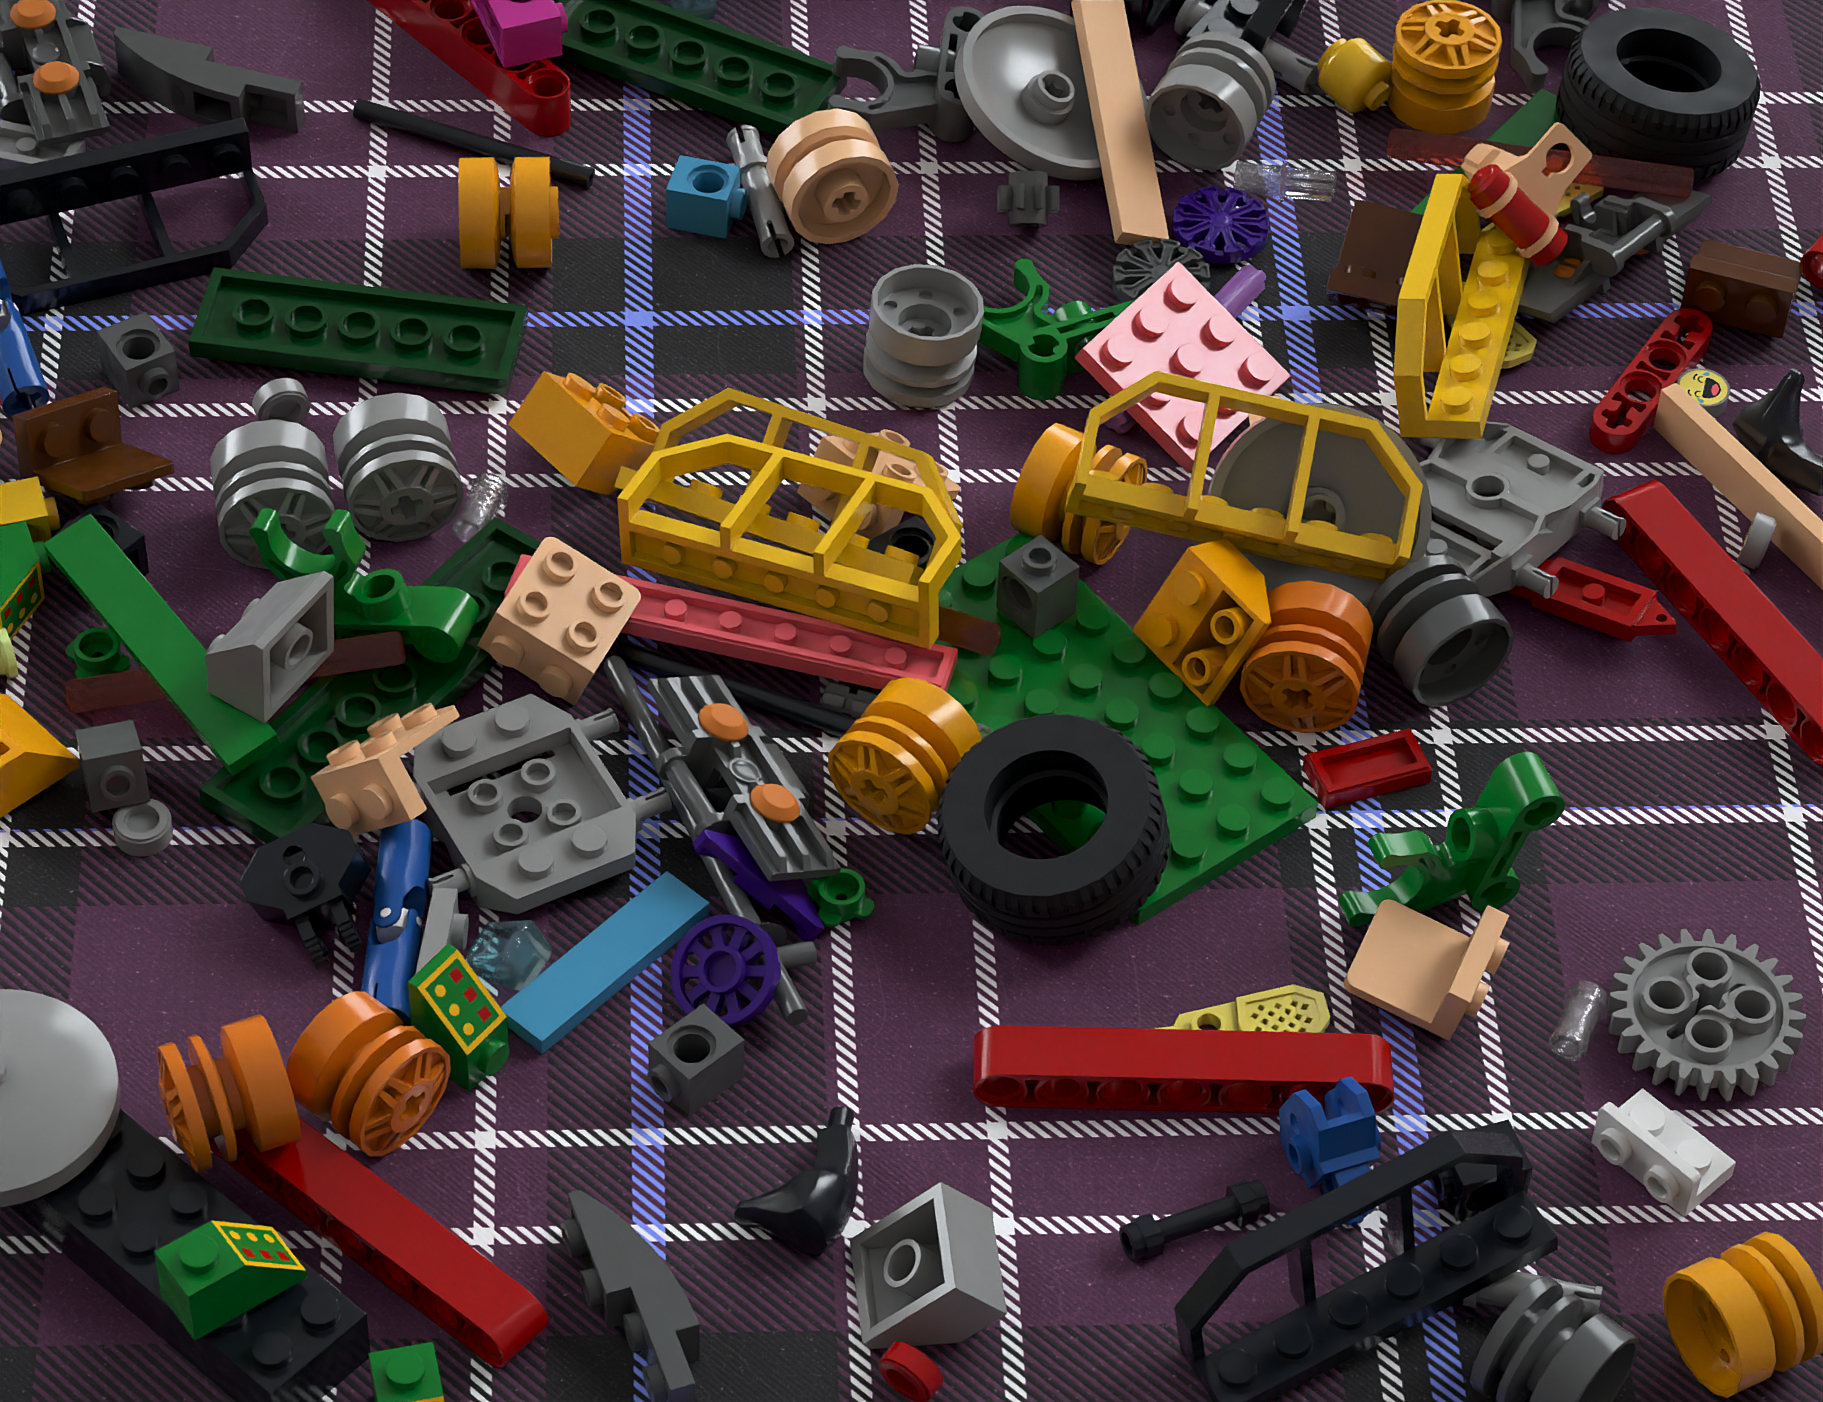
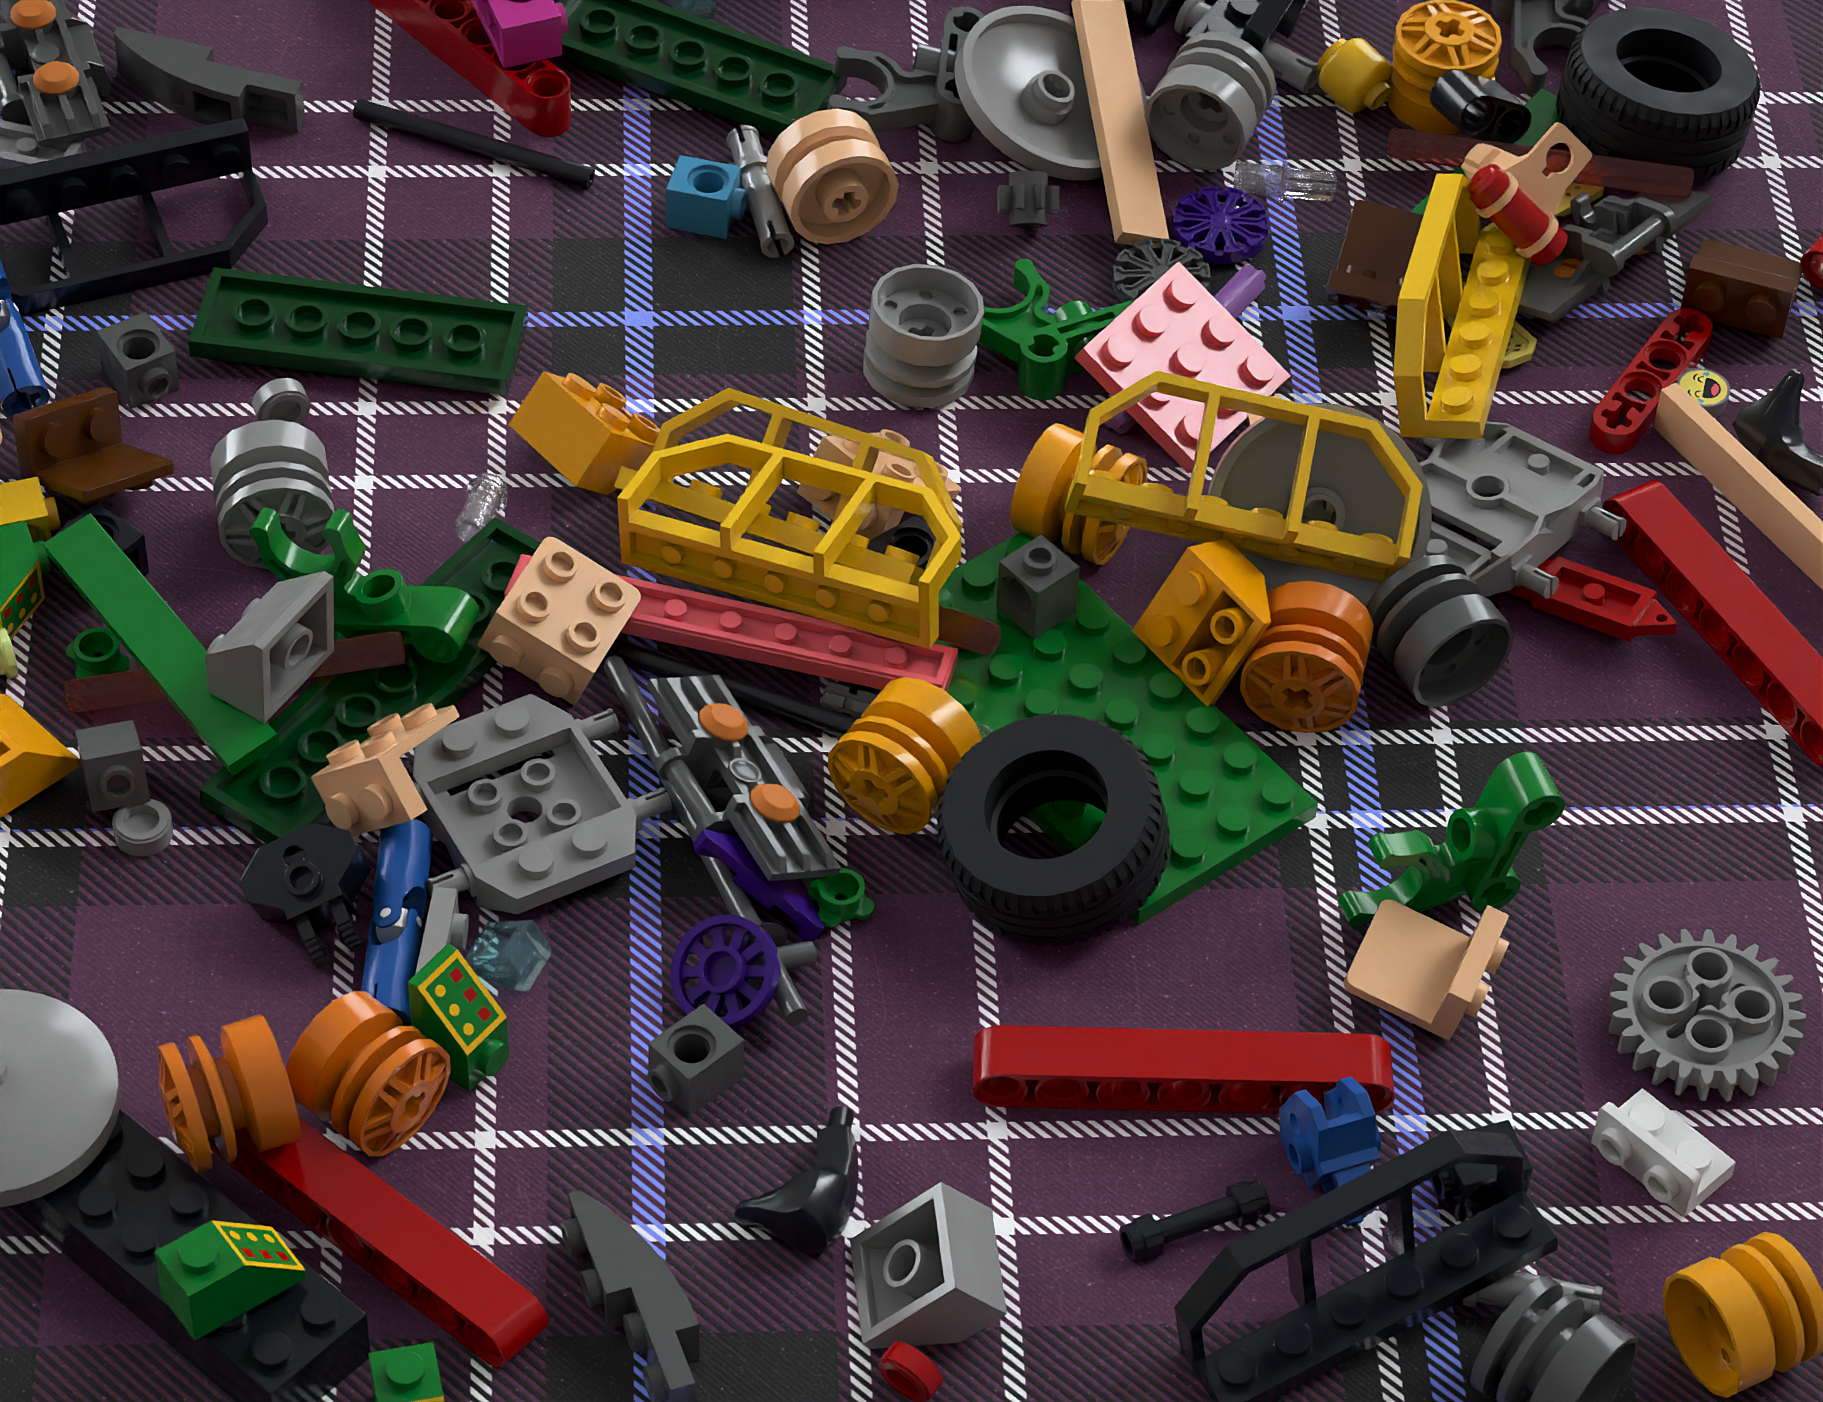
(397, 467): light grey wheel -> none
(491, 213): light orange wheel -> none
(604, 962): dark azure tile -> none
(1274, 1010): light yellow piece -> none
(1367, 768): red tile -> none
(1480, 107): none -> black beam
(1584, 1007): clear pin -> none
(1757, 540): light grey tile -> none

